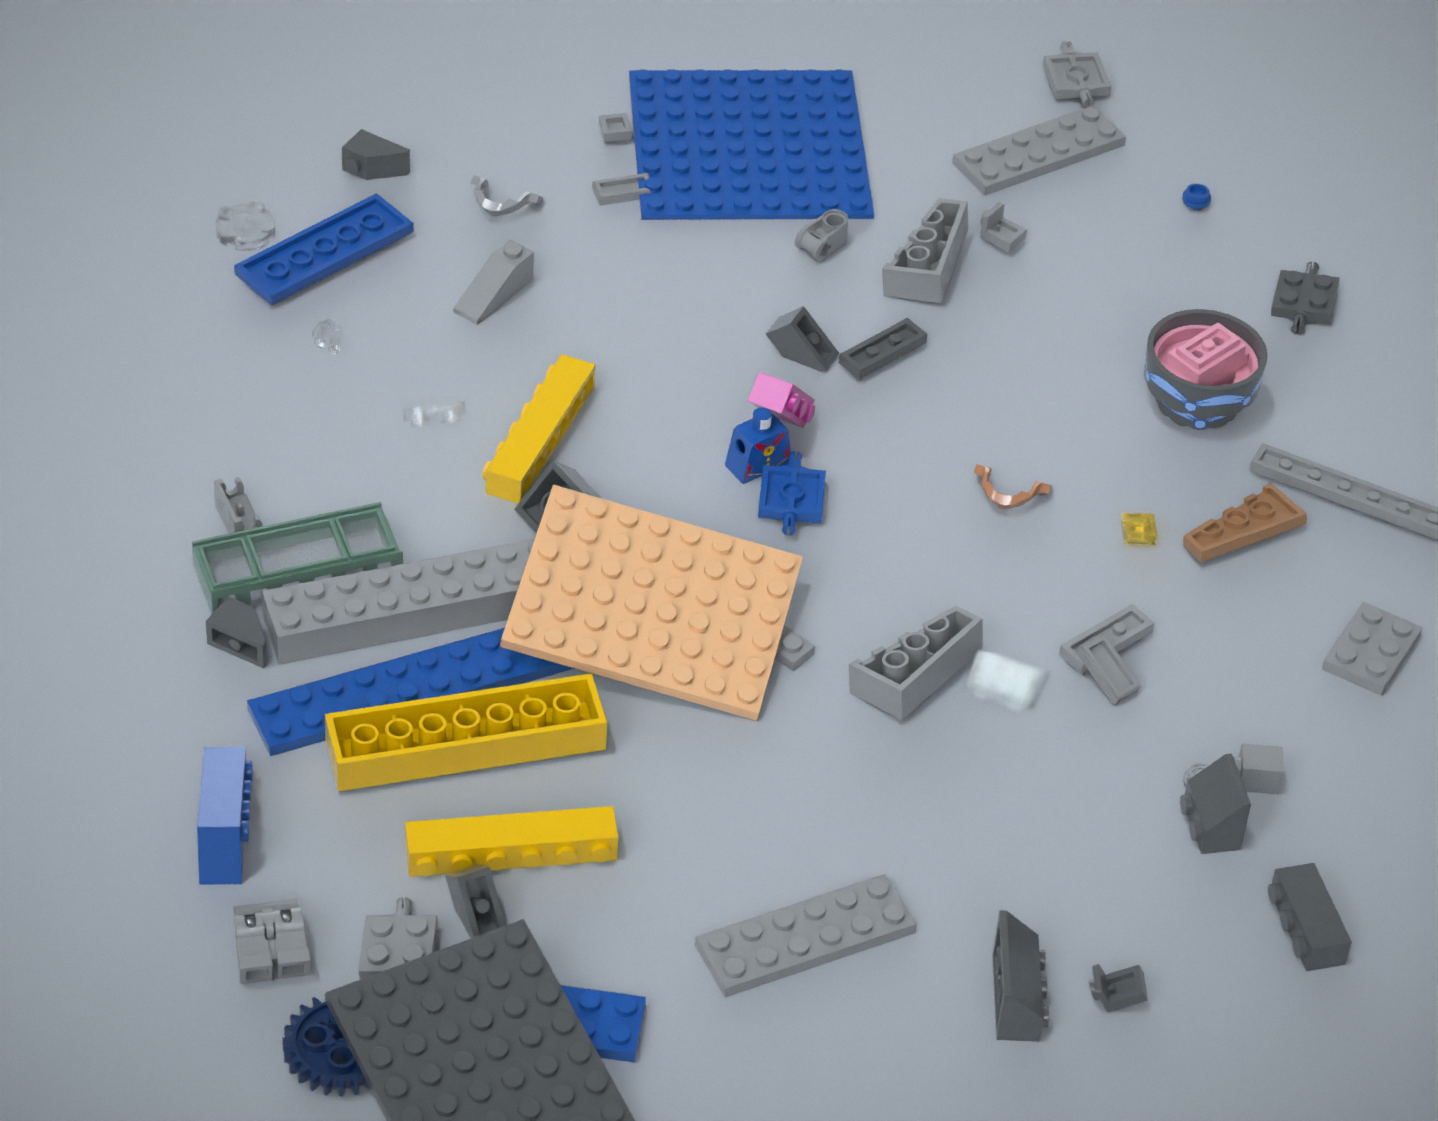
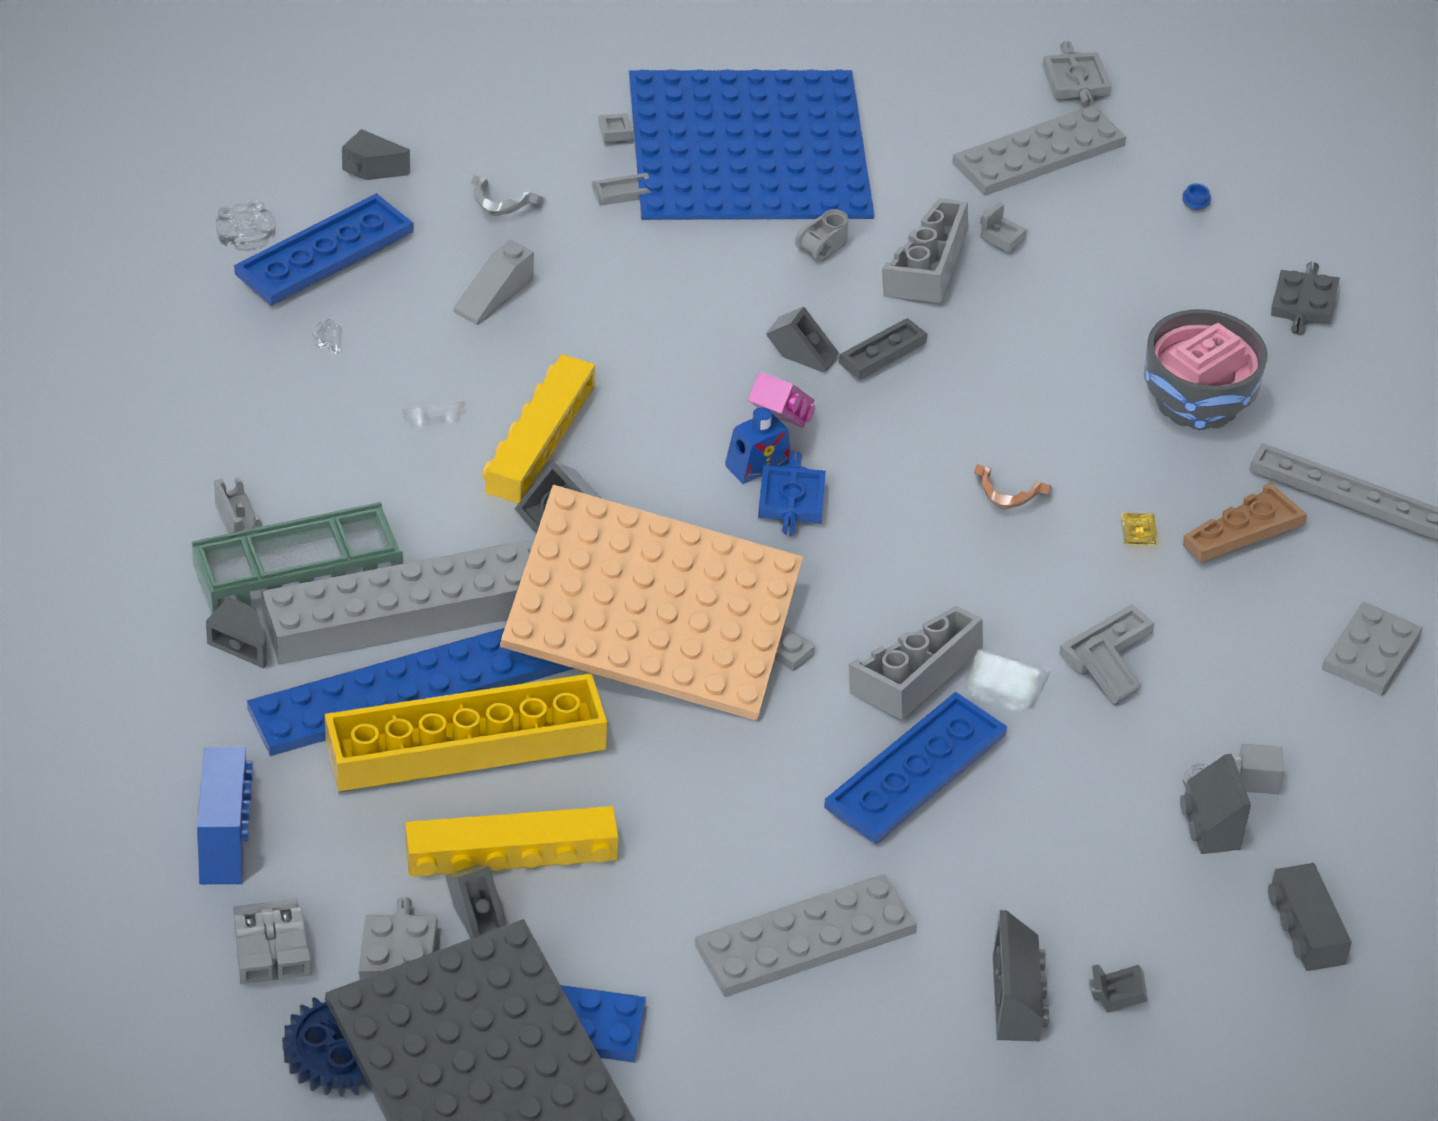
(915, 767): none -> blue plate

